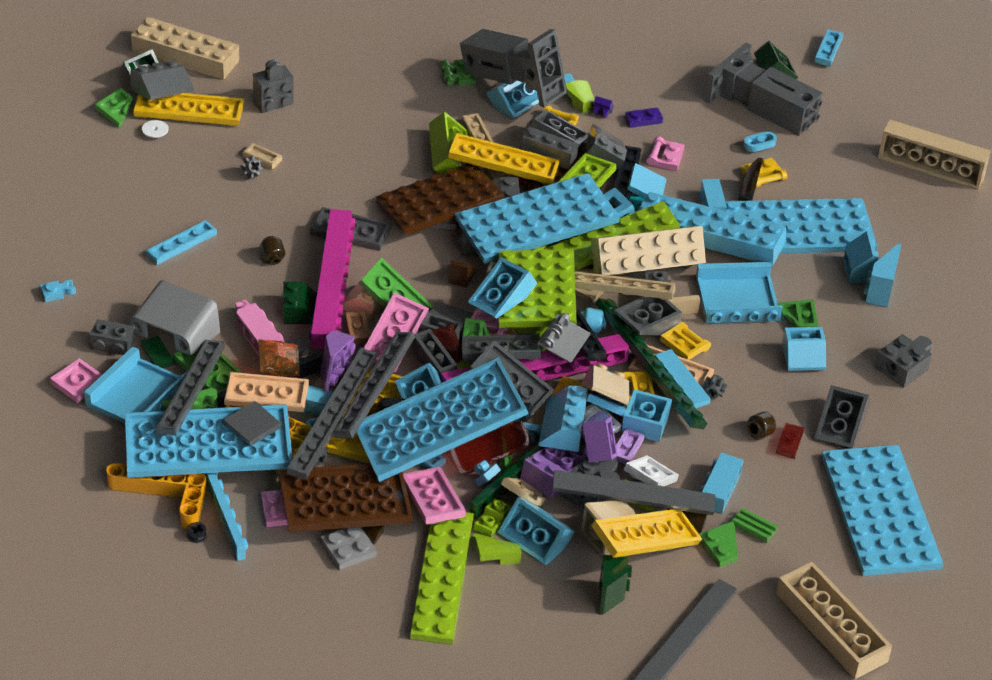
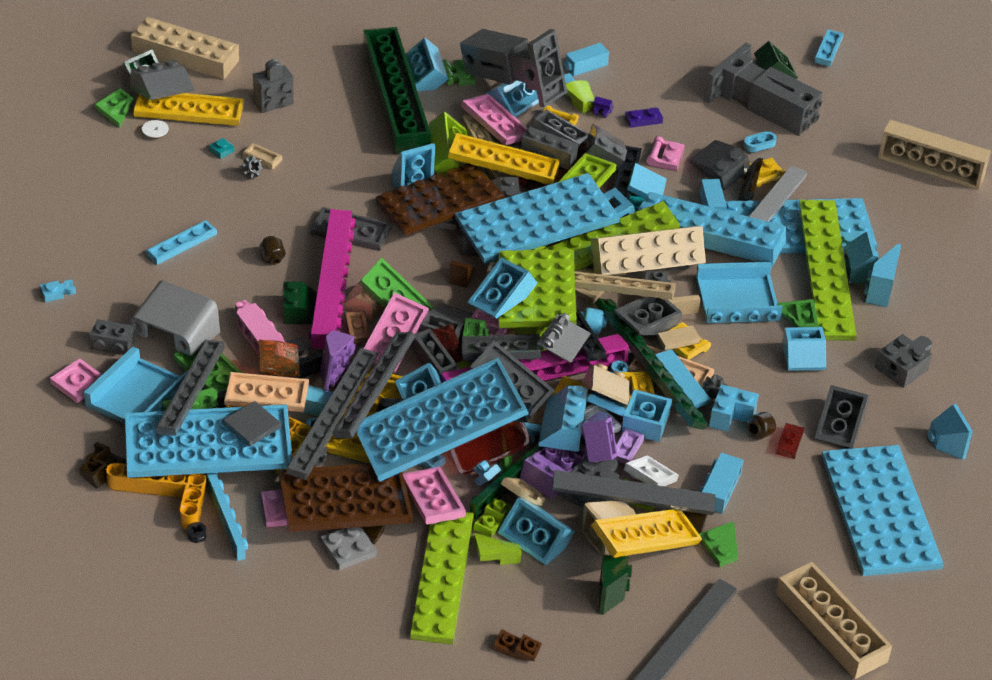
(95, 467): none -> dark brown slope
(157, 352): dark green tile -> none
(221, 148): none -> teal plate
(396, 89): none -> dark green brick
(413, 165): none -> medium azure slope
(426, 66): none -> medium azure slope
(495, 118): none -> bright pink plate
(513, 646): none -> reddish brown slope
(586, 59): none -> medium azure brick
(619, 365): none -> medium azure bush
(678, 337): none -> tan tile
(721, 162): none -> dark grey slope
(732, 404): none -> medium azure brick
(755, 522): bright green tile -> none
(779, 194): none -> light grey tile
(827, 269): none -> lime plate
(951, 432): none -> medium azure slope

